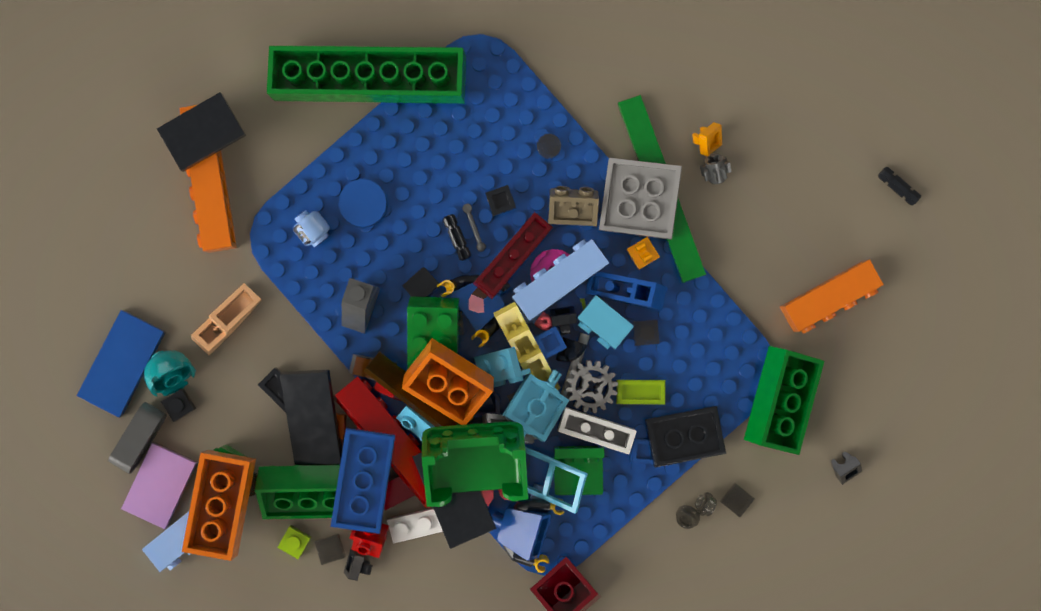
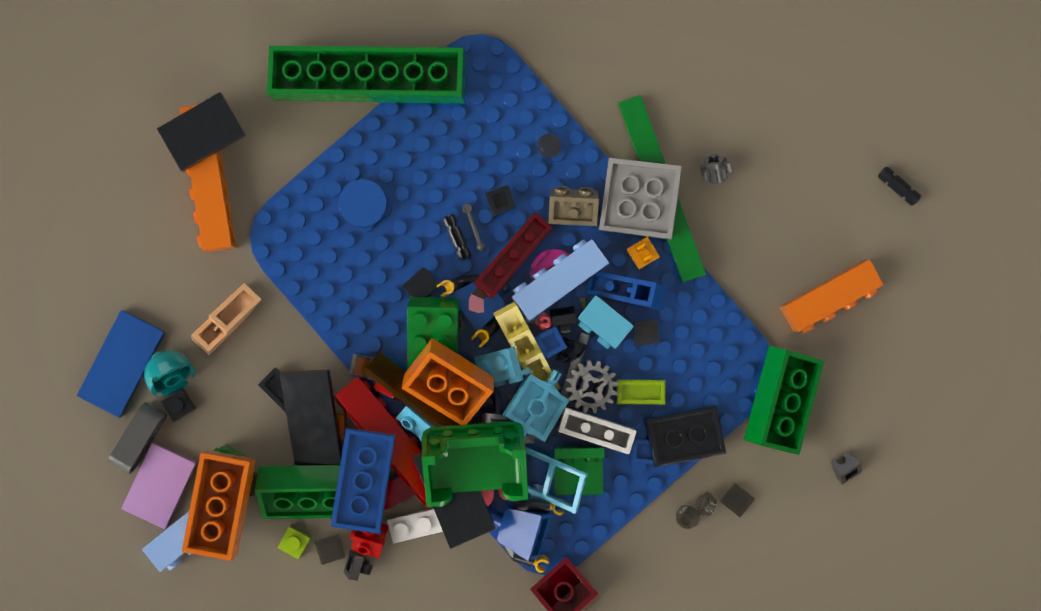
(311, 228): light blue head -> none
(358, 305): dark grey slope -> none
(709, 138): light orange tile -> none

